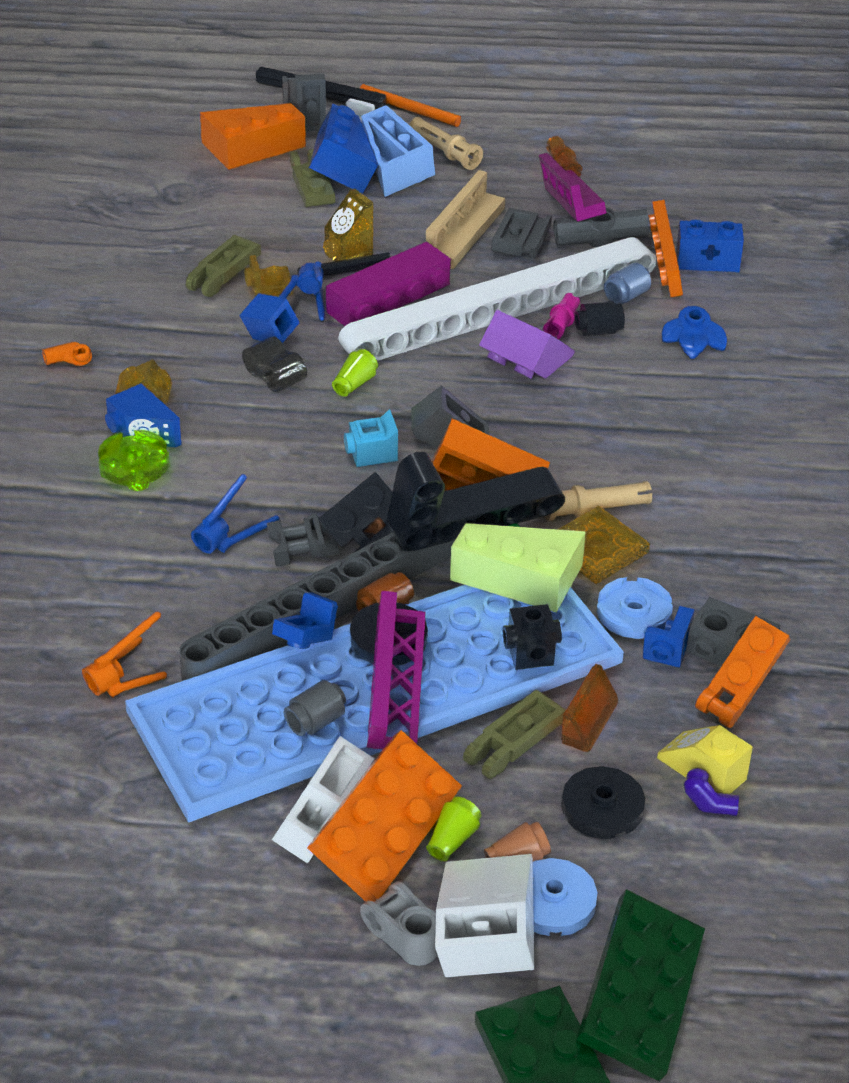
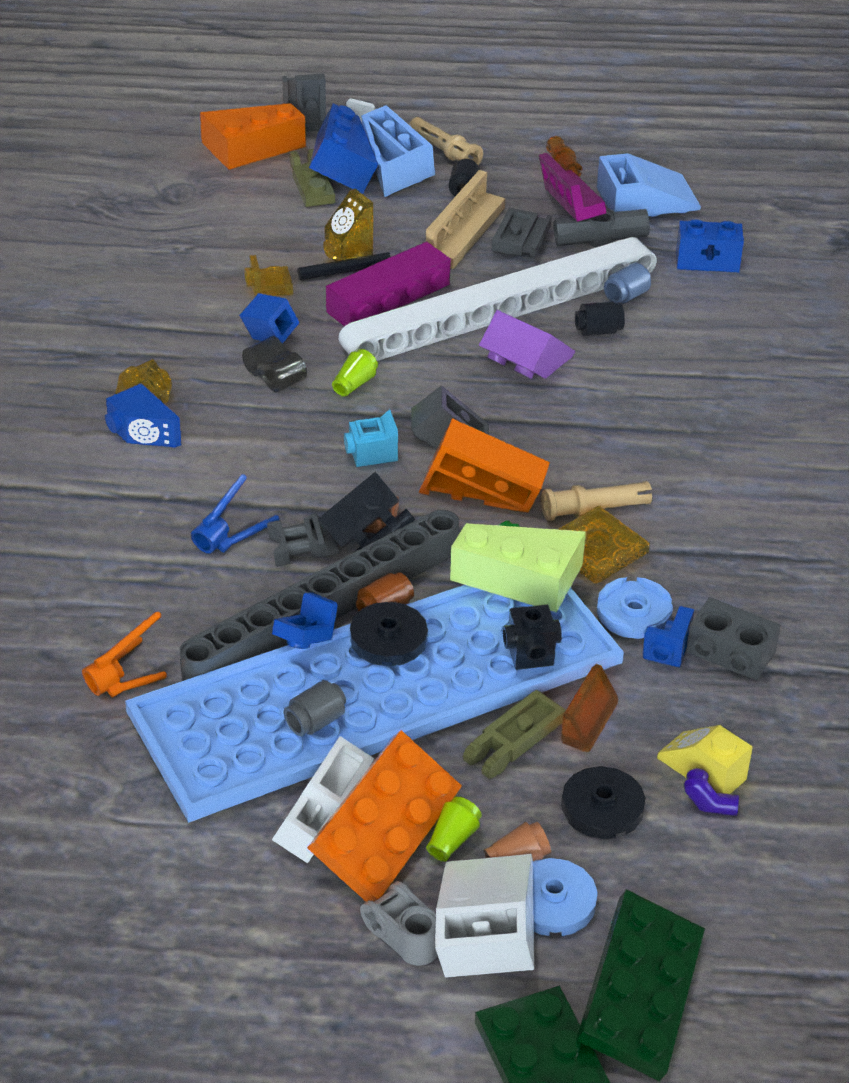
(70, 352): orange arm -> none
(121, 463): clear neon green plate -> none
(222, 265): olive hinge -> none
(310, 282): blue plant -> none
(333, 90): black axle -> none
(384, 669): magenta fence -> none
(417, 107): orange bar -> none
(429, 516): black beam -> none
(461, 174): none -> black brick
(562, 316): dark pink axle -> none
(637, 184): none -> light blue slope
(665, 249): orange plate -> none
(694, 334): blue plate -> none
(743, 671): orange plate -> none

